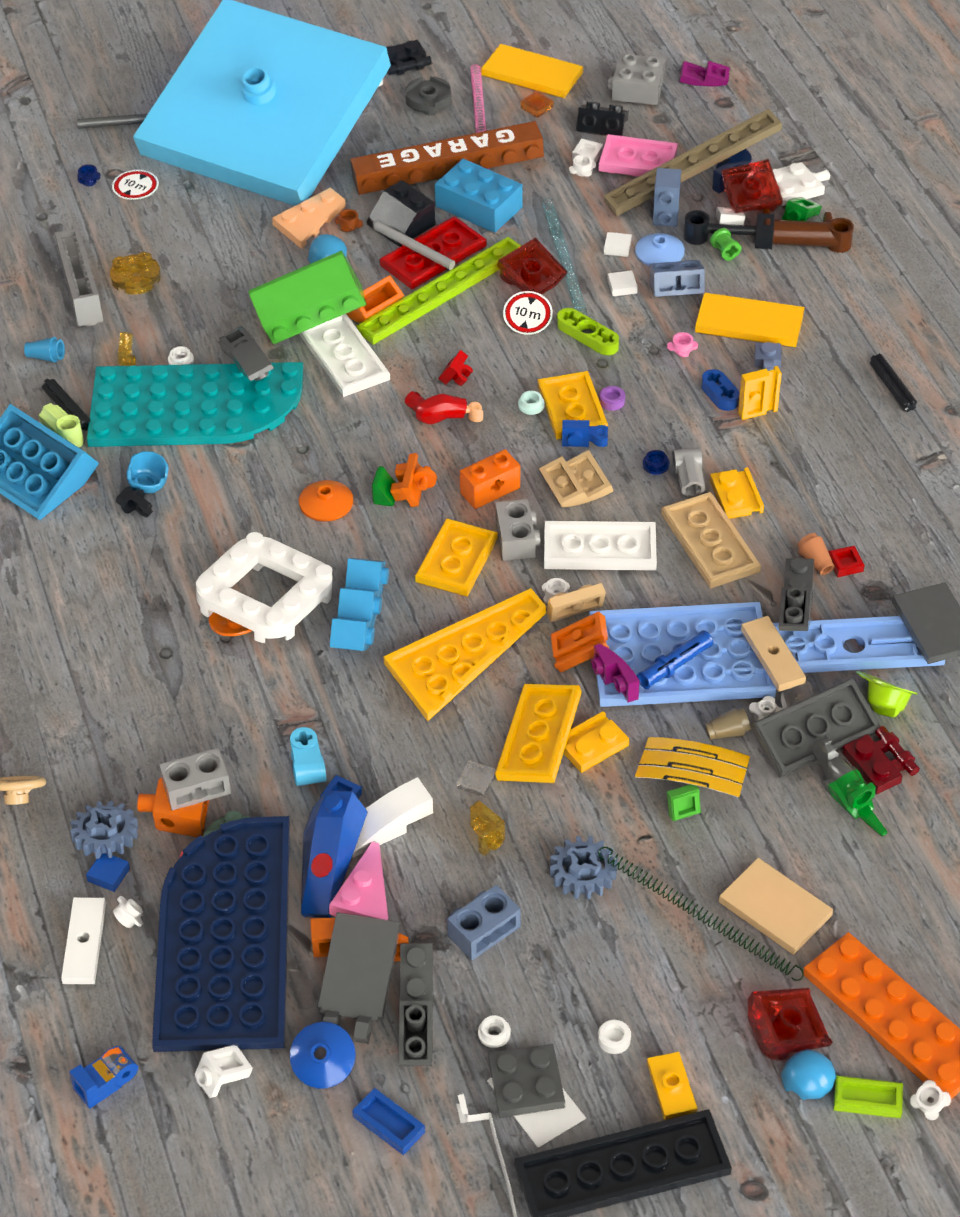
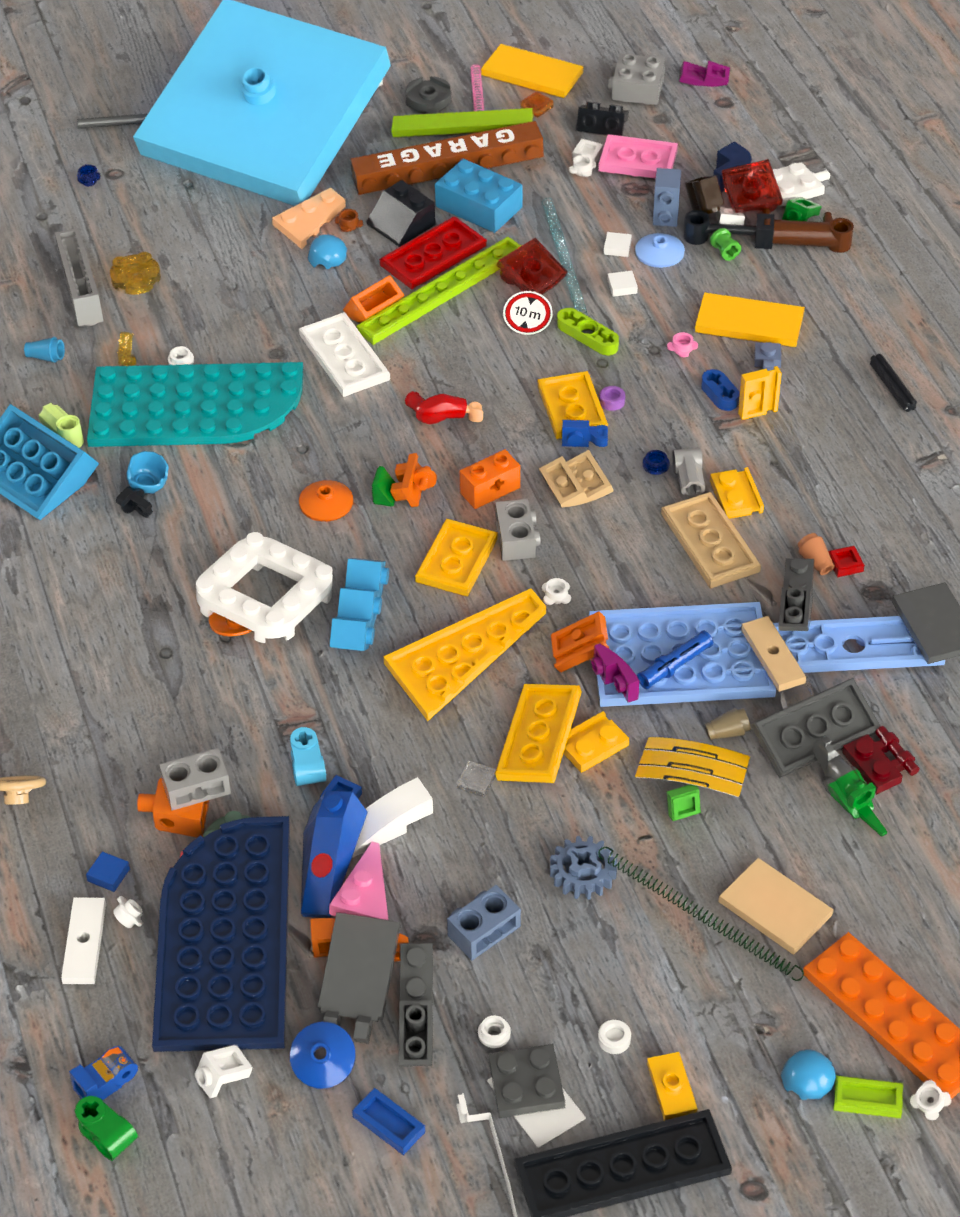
(64, 401): black axle -> none
(104, 829): sand blue gear -> none
(104, 1127): none -> green piece
(135, 184): sticker -> none
(246, 354): dark grey slope -> none
(307, 297): bright green slope -> none
(407, 57): black plate -> none
(414, 245): light grey bar -> none
(455, 369): red tile -> none
(458, 122): none -> lime tile
(488, 827): clear yellow bracket -> none
(531, 403): light aqua plate -> none
(576, 602): tan plate -> none
(600, 545): white plate -> none
(677, 278): sand blue brick -> none
(696, 160): dark tan plate -> none
(705, 194): none -> dark brown brick
(764, 708): white plate -> none
(786, 1022): clear red slope -> none
(885, 697): lime piece -> none

